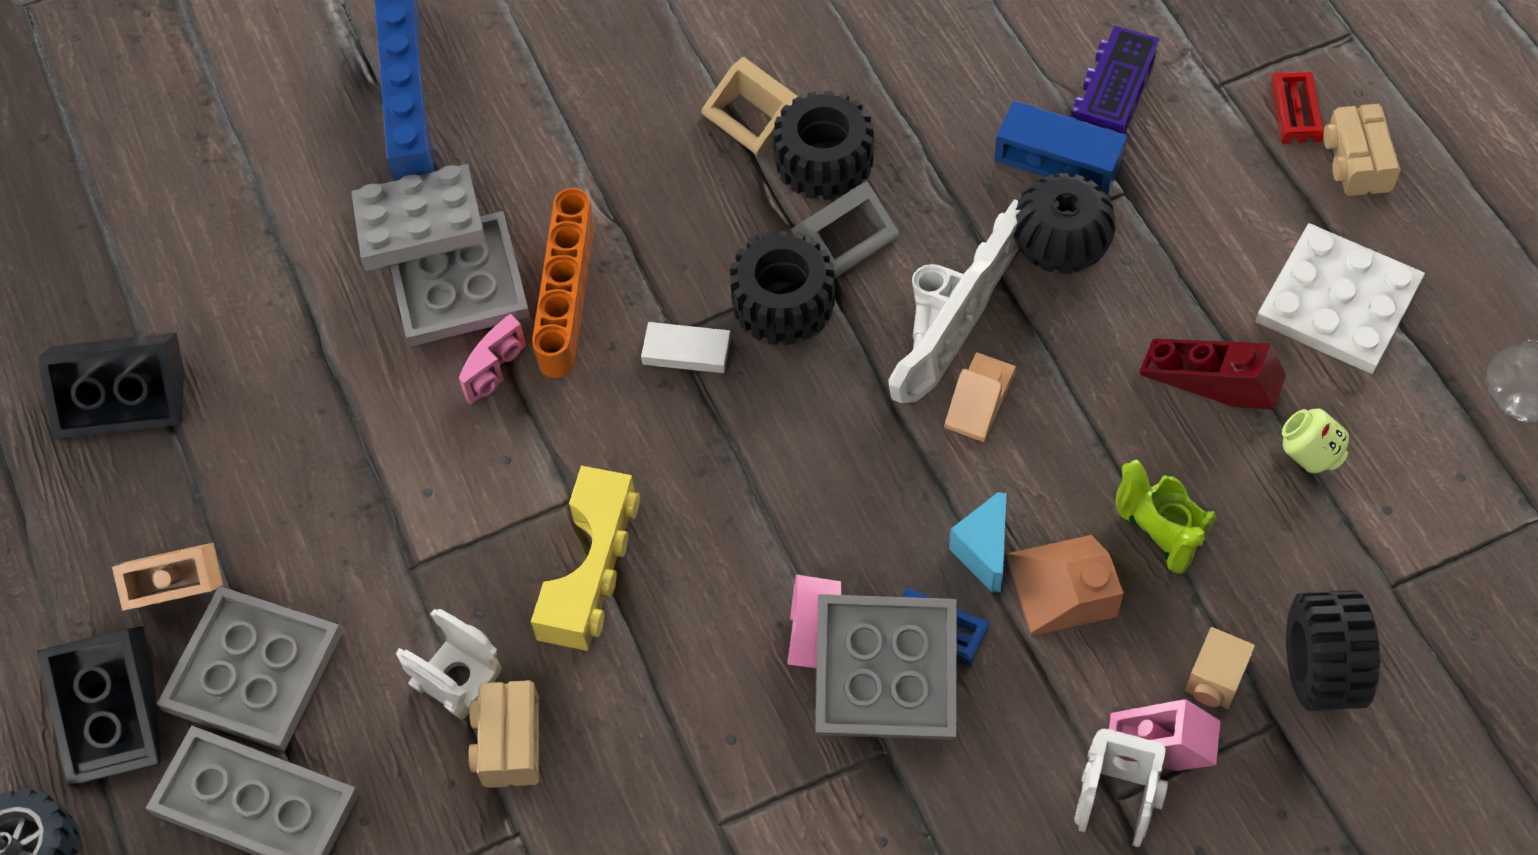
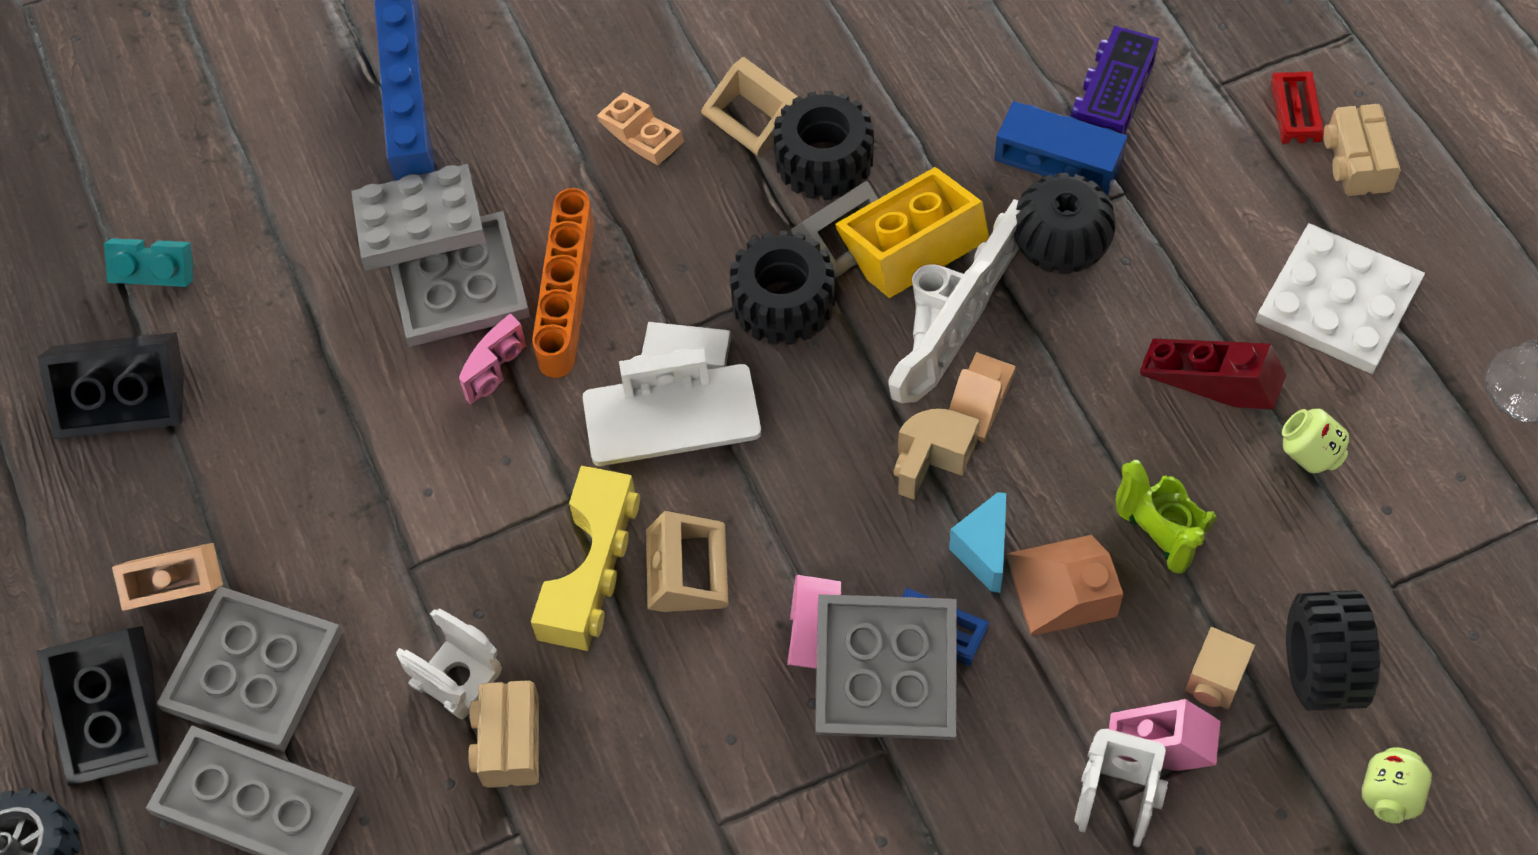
(162, 264): none -> teal piece
(639, 129): none -> light nougat slope
(664, 563): none -> tan tile
(670, 408): none -> white bracket
(914, 227): none -> yellow slope
(934, 439): none -> tan brick
(1396, 785): none -> yellowish green head

